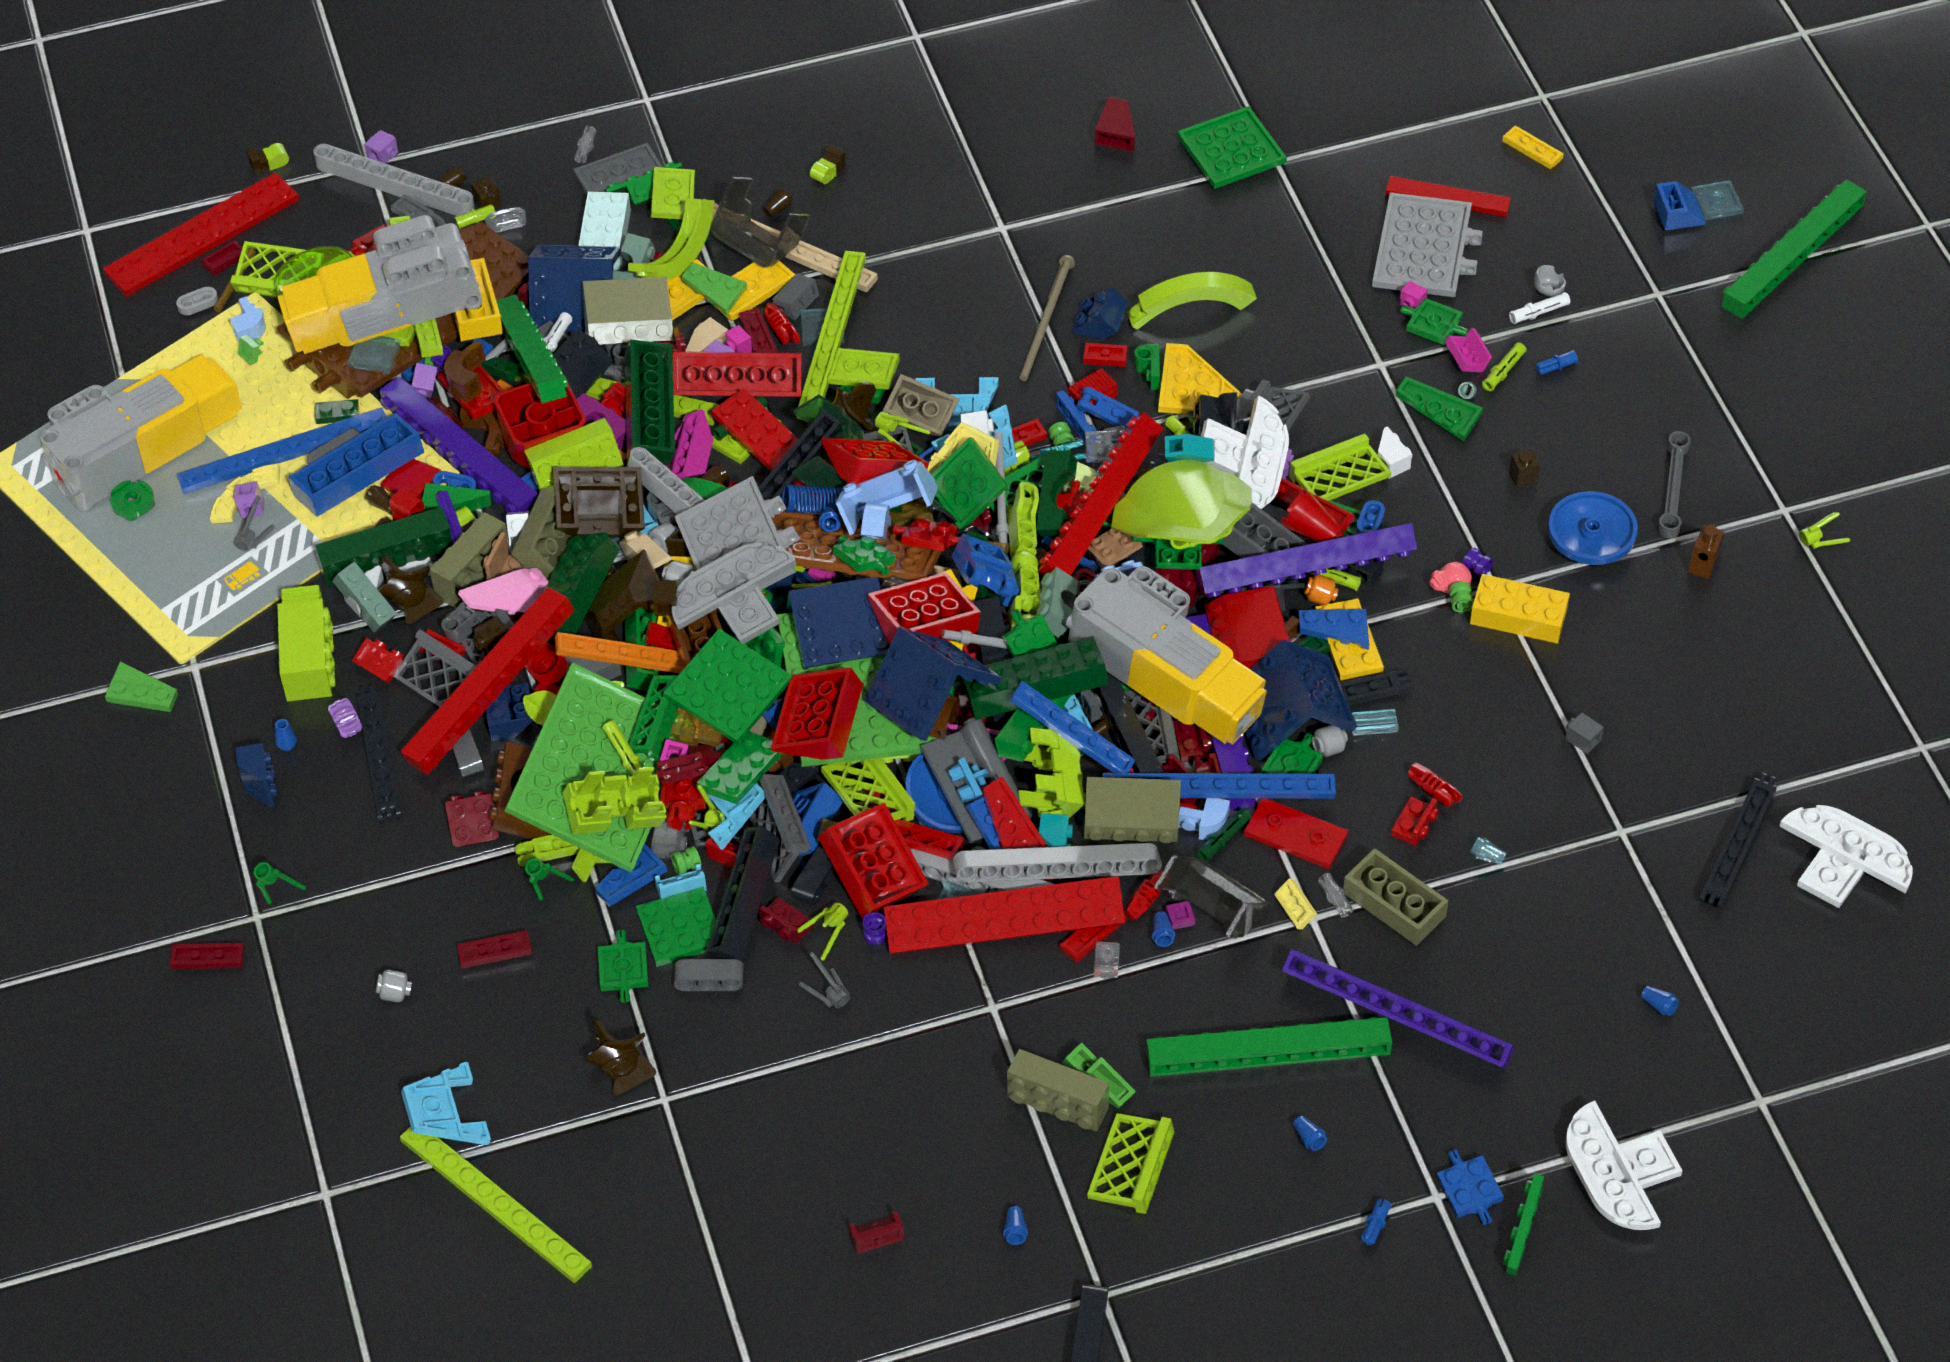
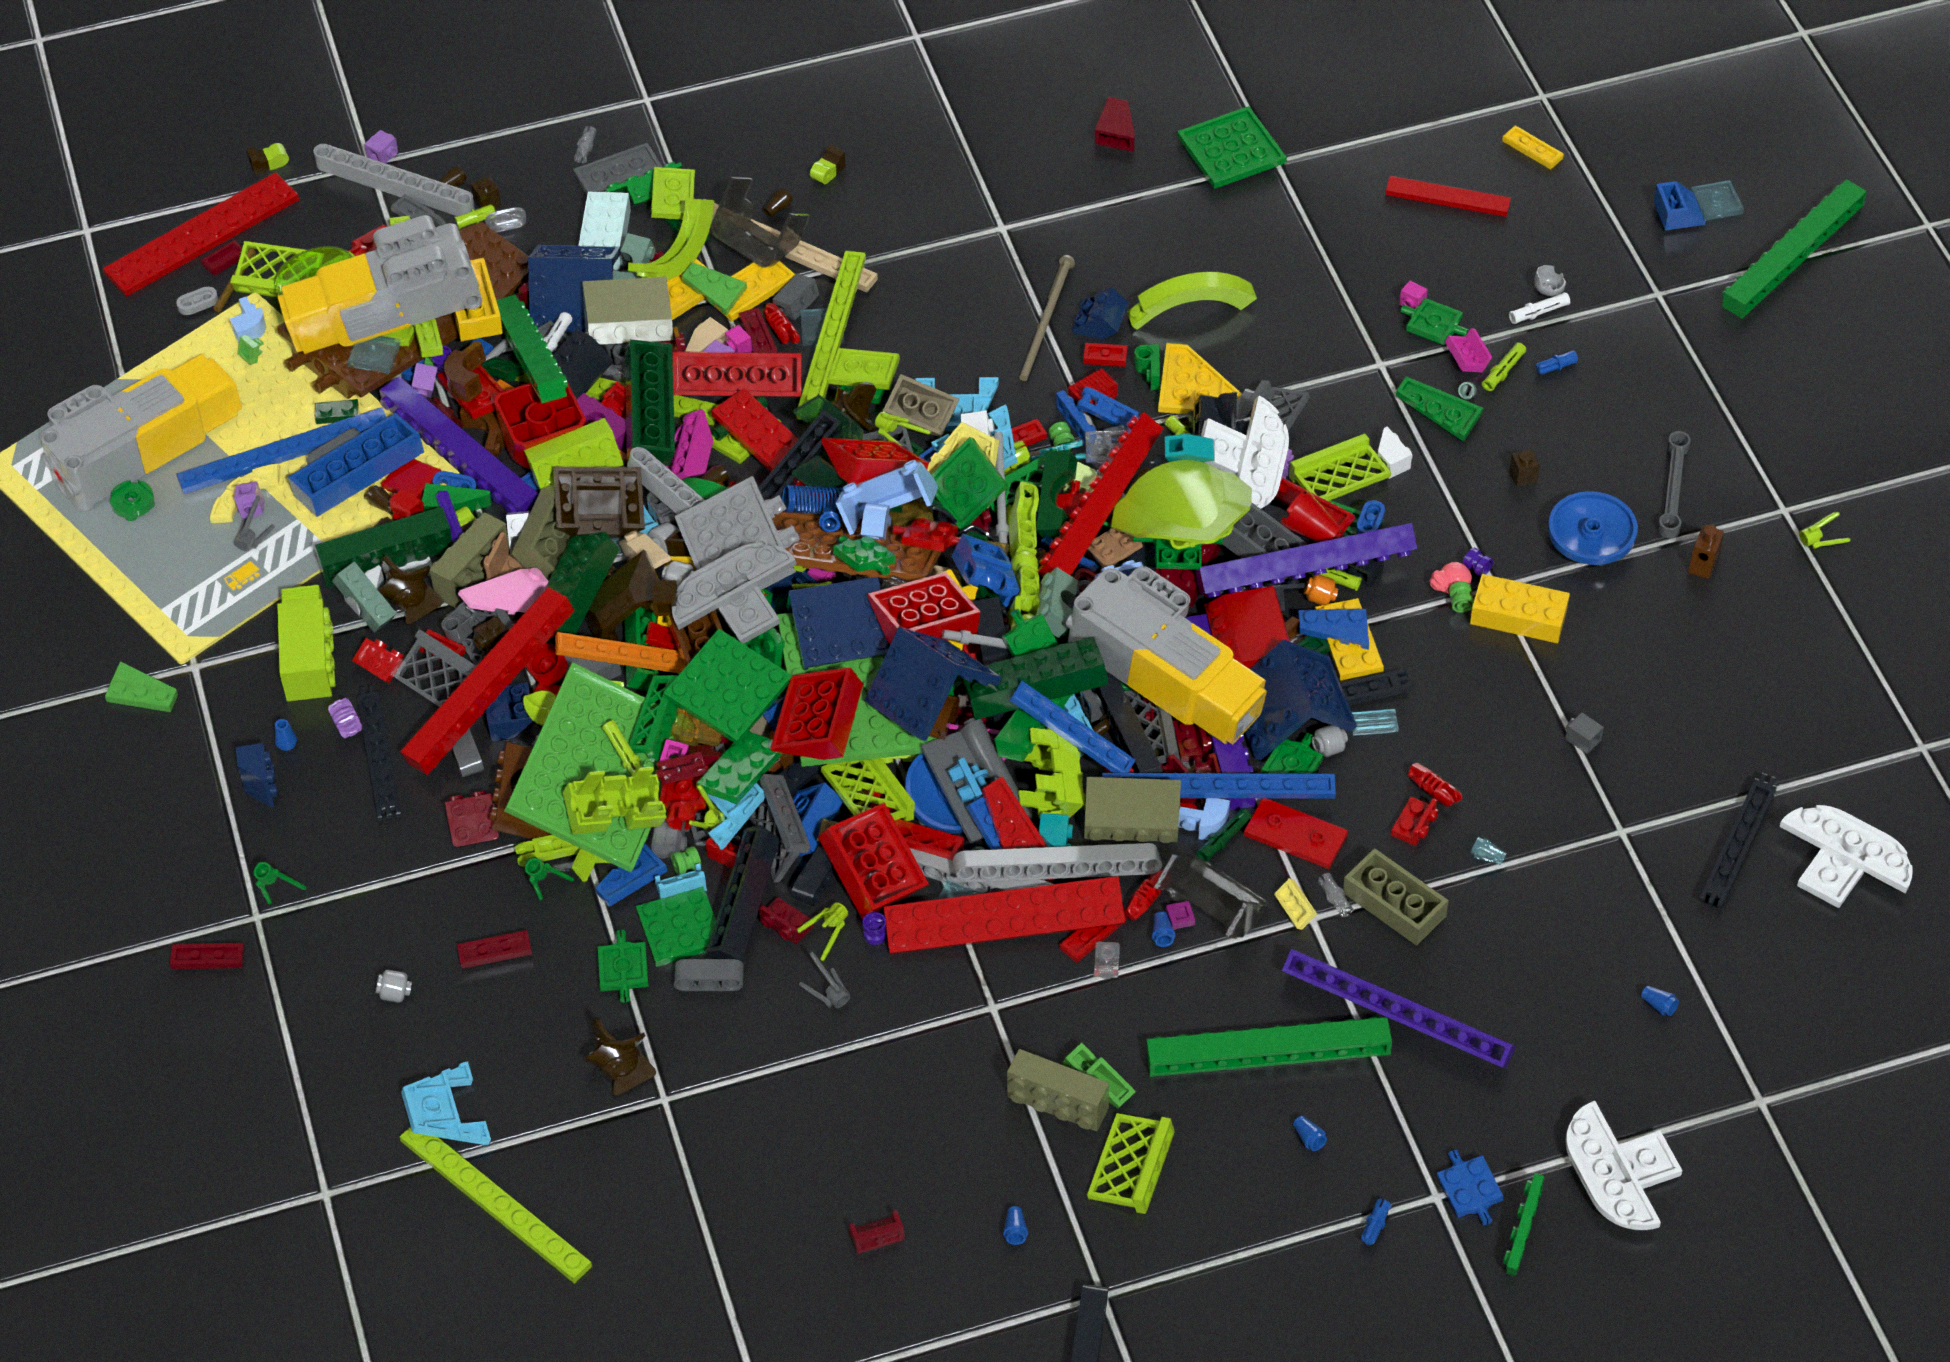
(1425, 244): light grey hinge -> none

